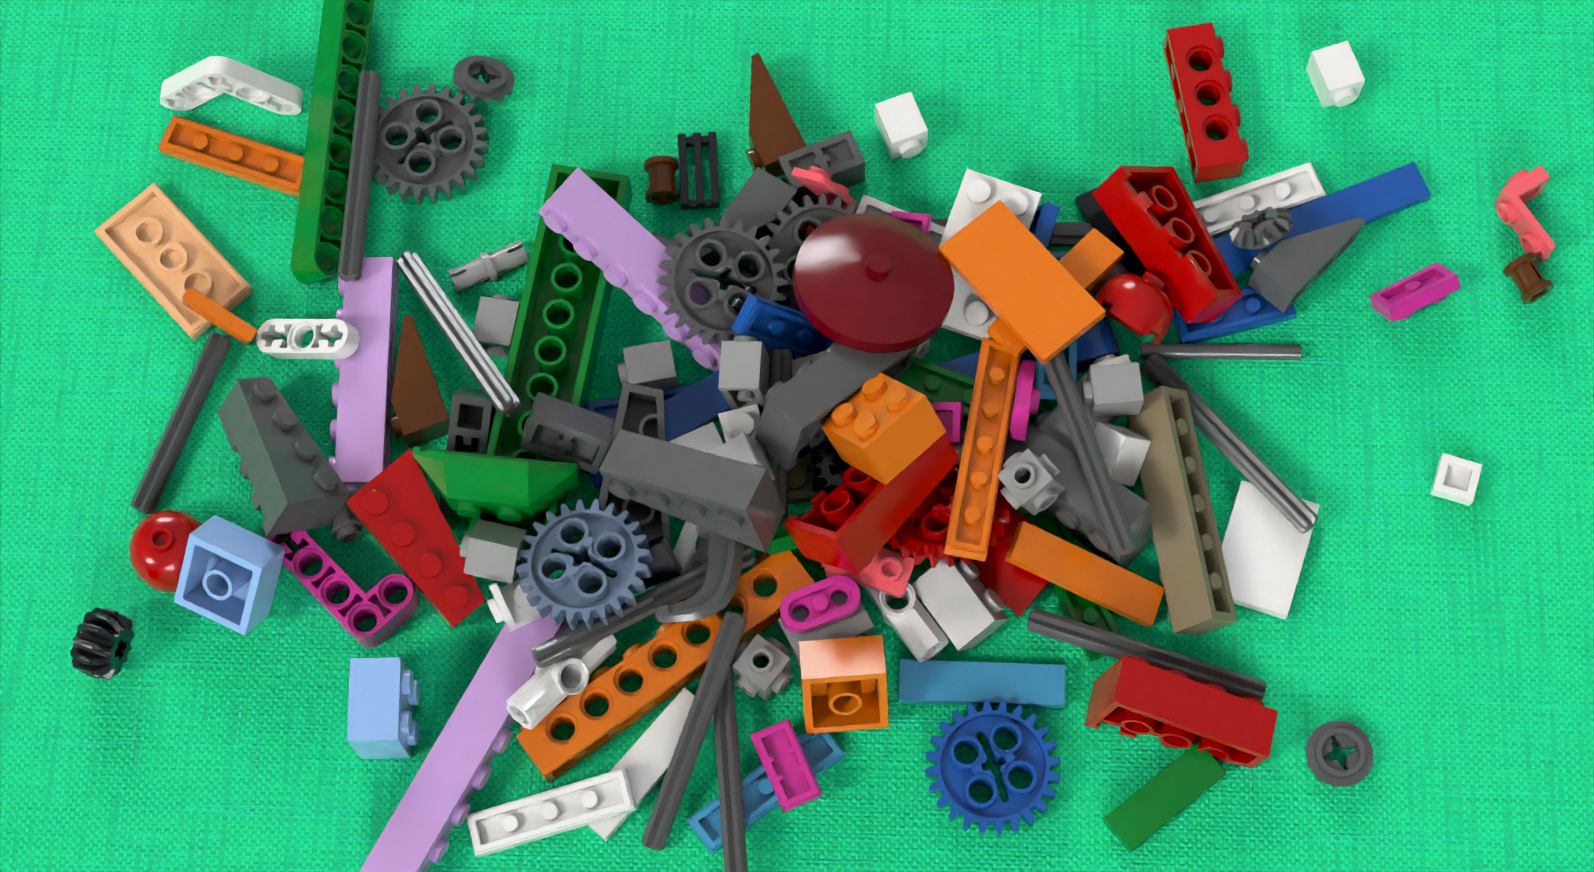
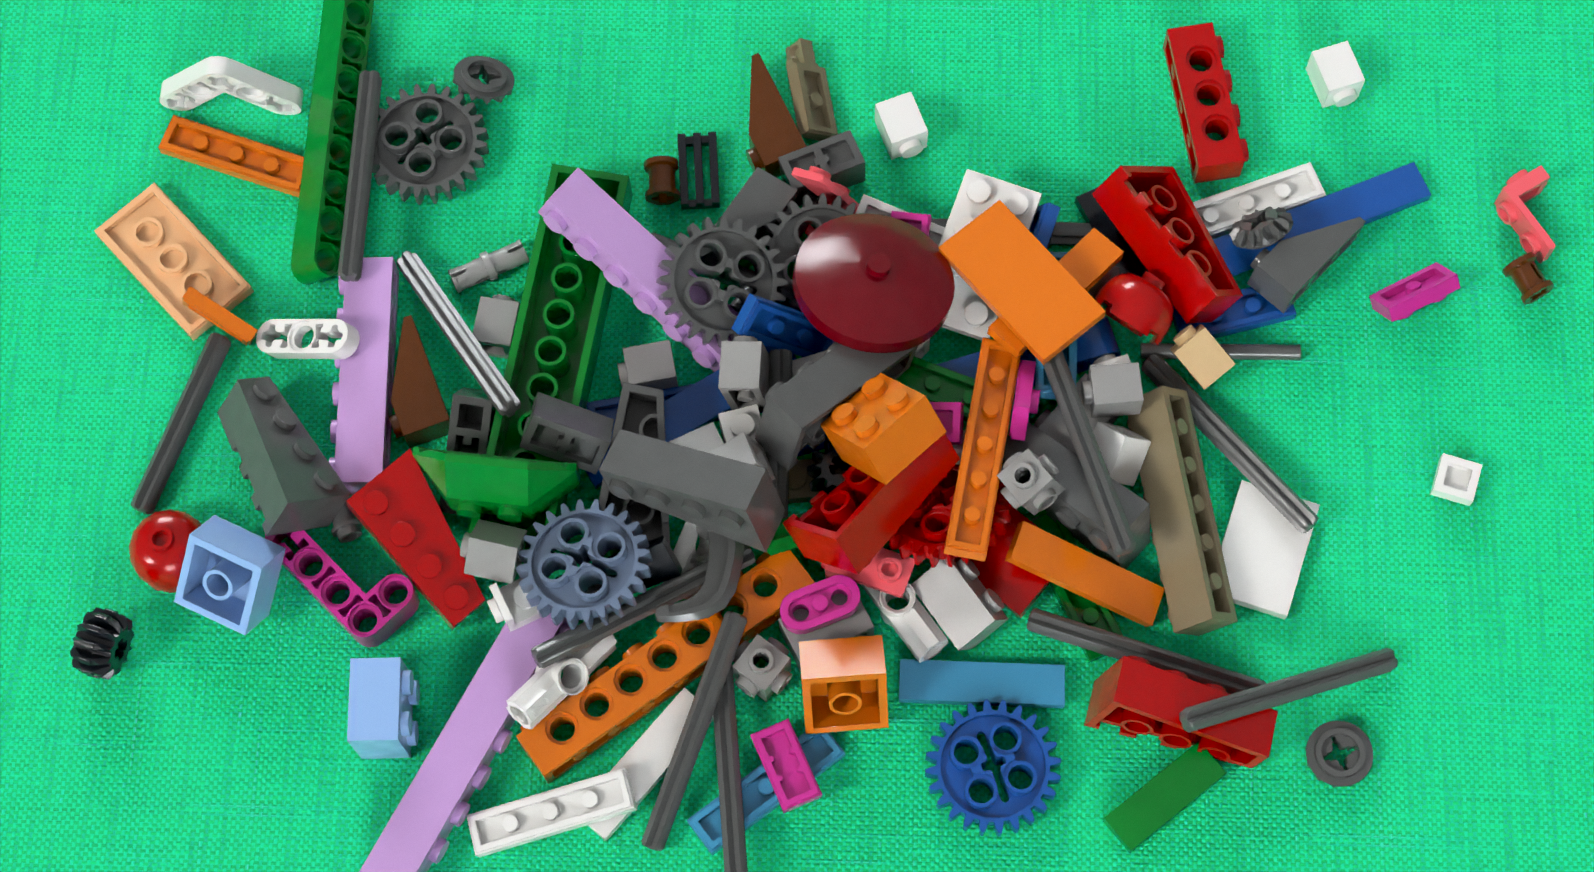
(809, 92): none -> dark tan hinge
(1201, 355): none -> tan brick
(1287, 690): none -> dark grey axle

